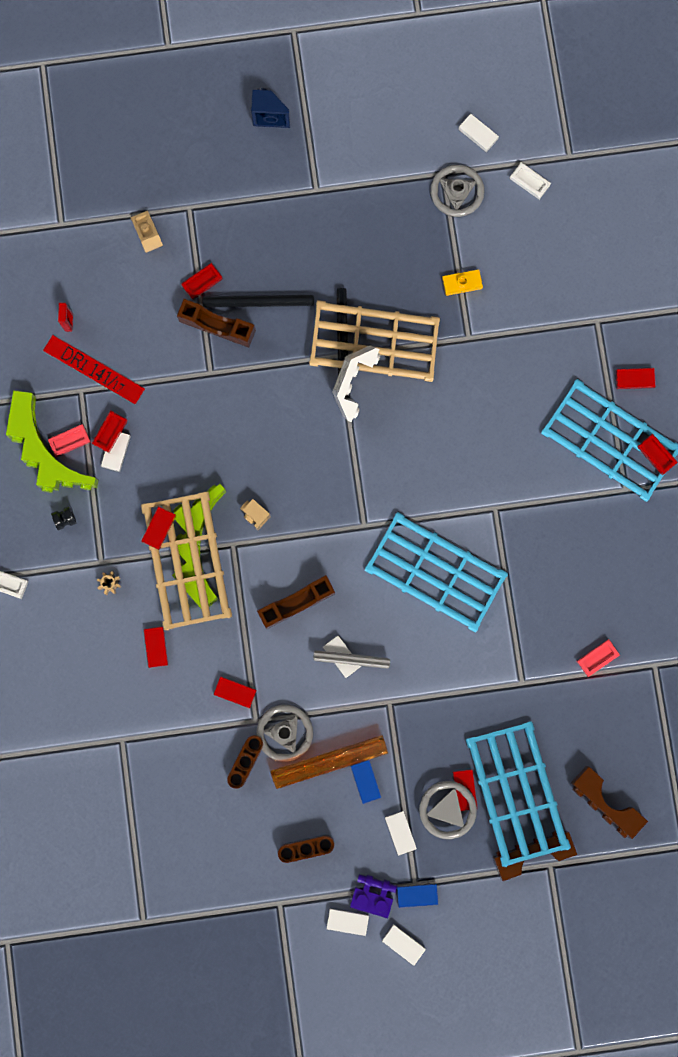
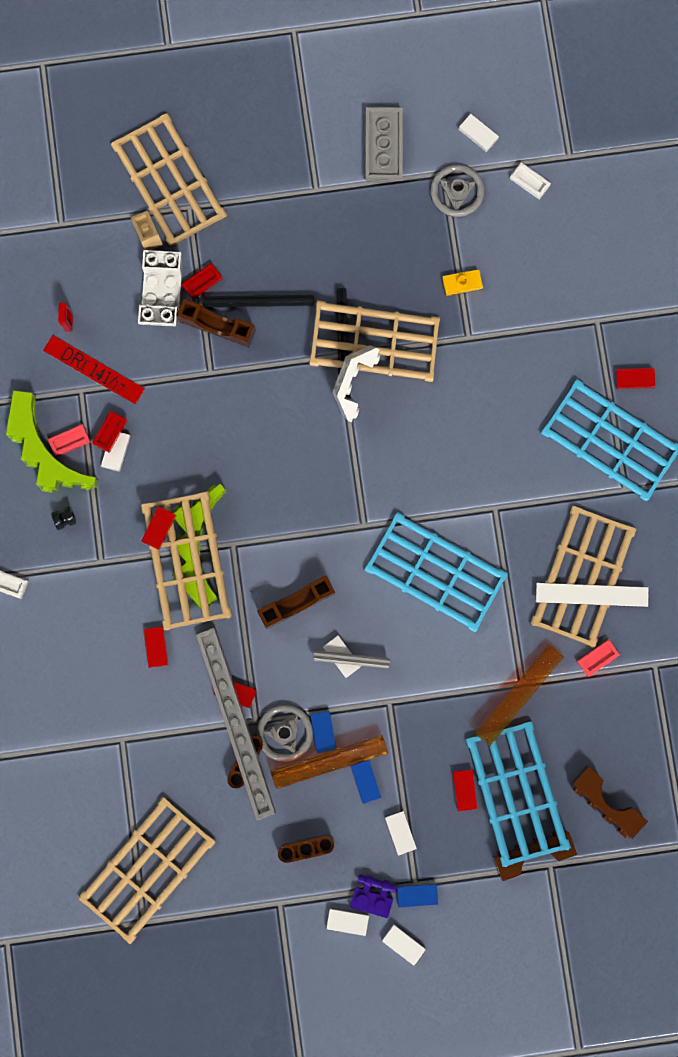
(103, 581): tan gear -> none
(127, 878): none -> tan door
(161, 288): none -> white slope
(168, 160): none -> tan door
(236, 724): none -> light grey plate
(255, 513): tan brick -> none
(268, 110): dark blue slope -> none
(323, 732): none -> blue tile
(384, 144): none -> light grey plate
(448, 810): light grey piece -> none
(519, 695): none -> clear orange plate
(592, 594): none -> white sticker
(598, 562): none -> tan door
(657, 454): red tile -> none

